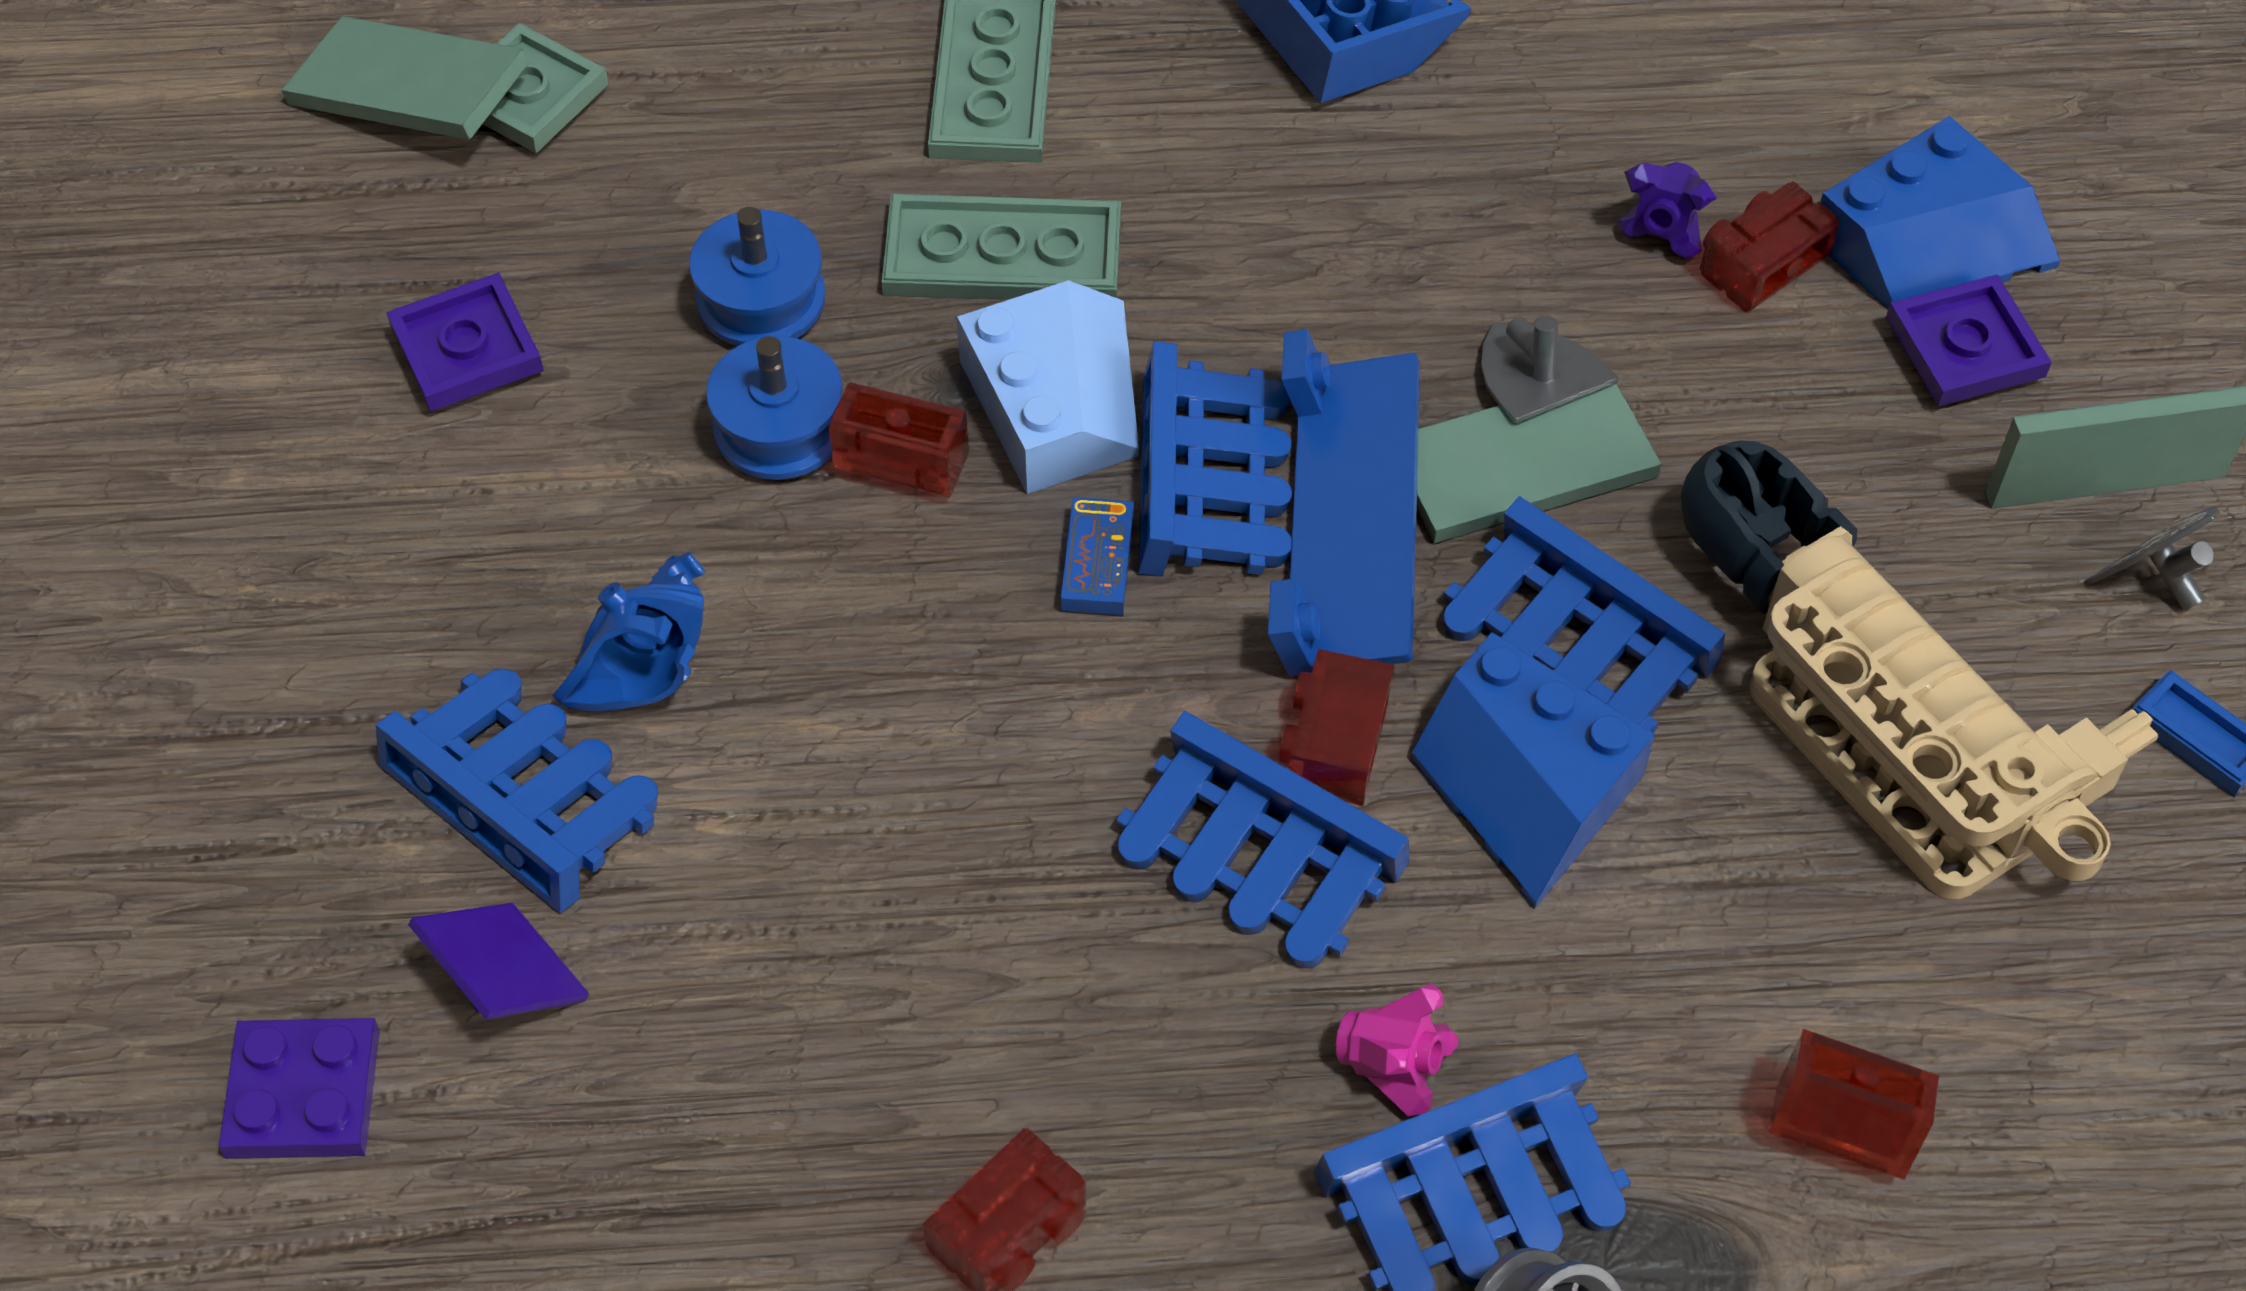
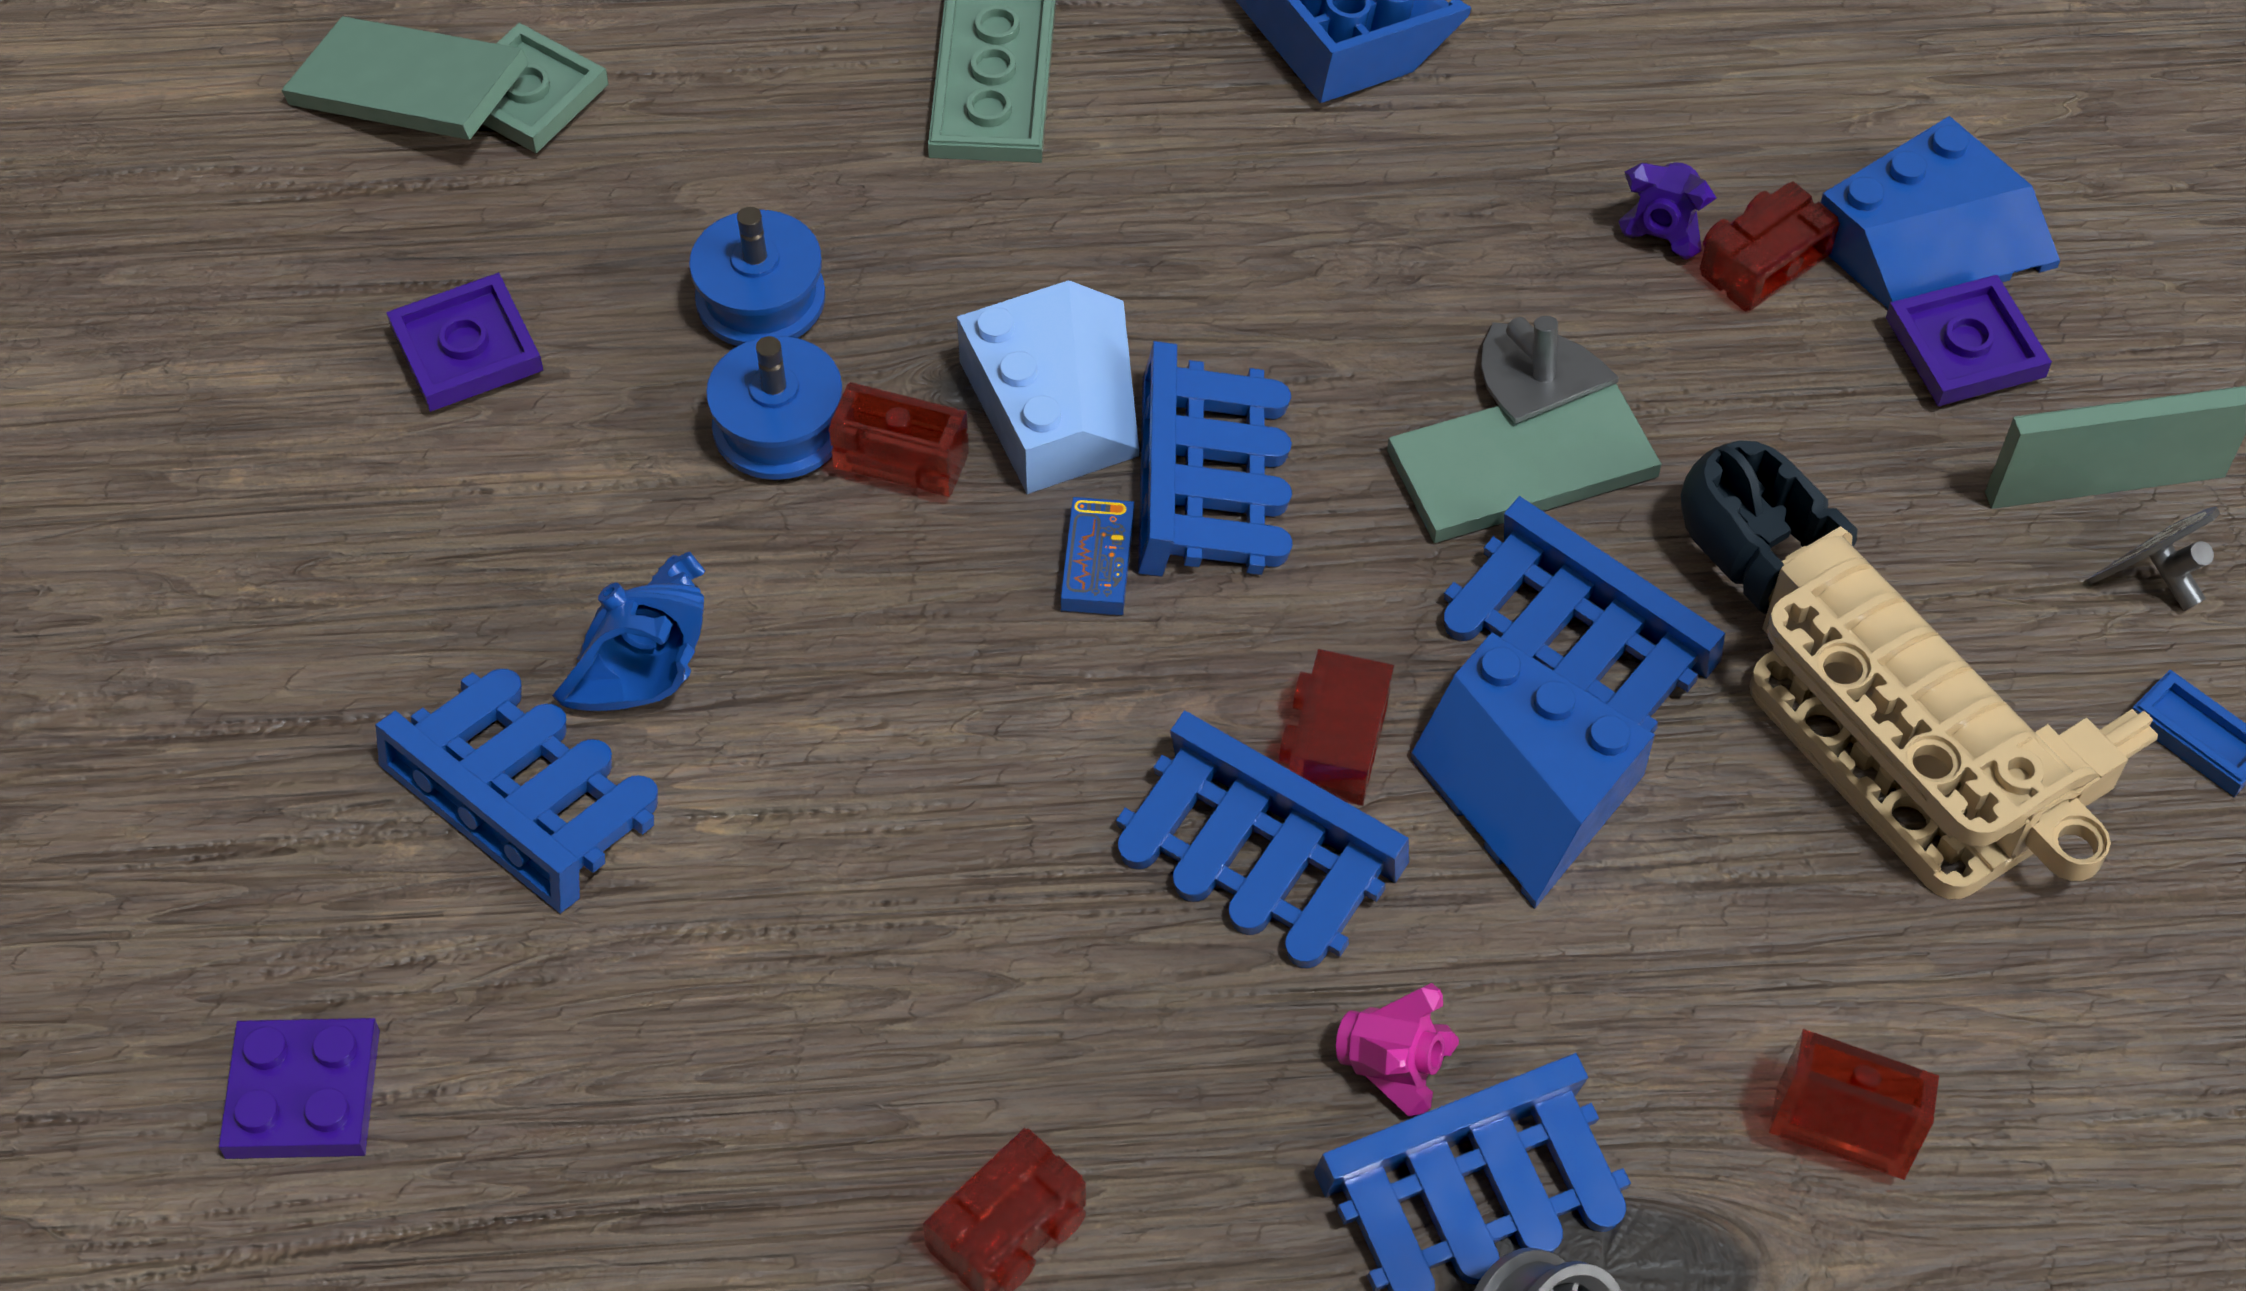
(498, 960): dark purple piece -> none
(998, 245): sand green tile -> none
(1351, 509): blue bracket -> none

